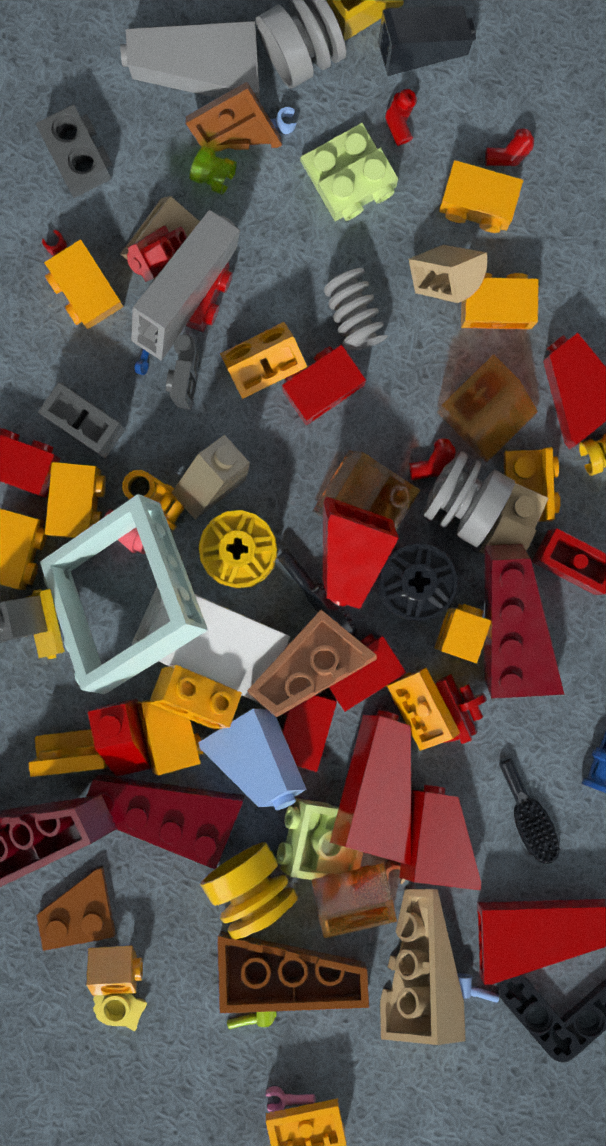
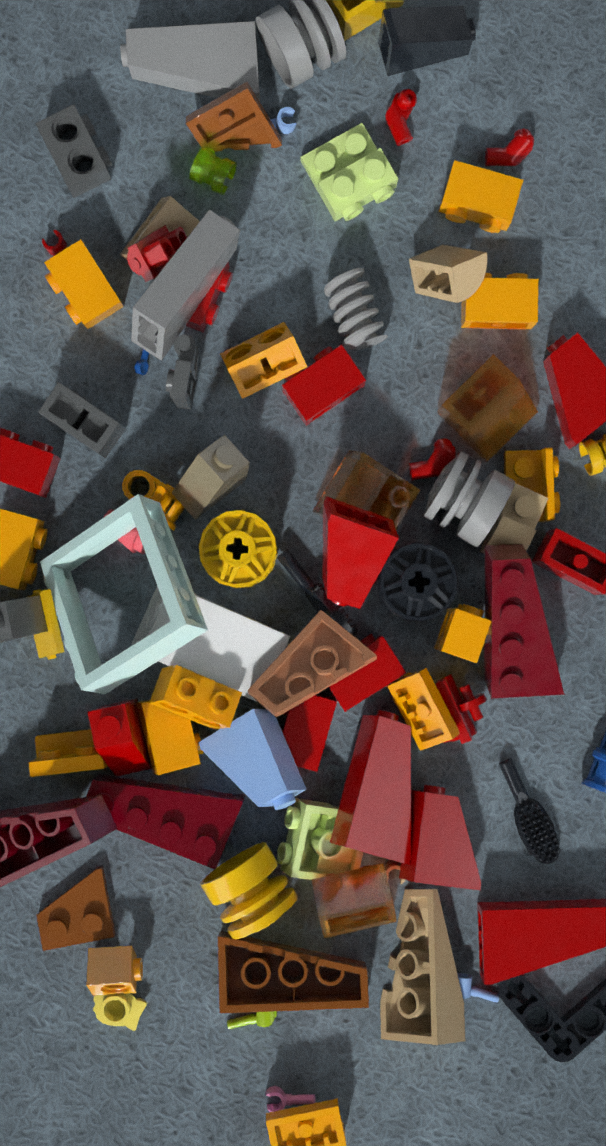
(73, 499): light orange brick -> none

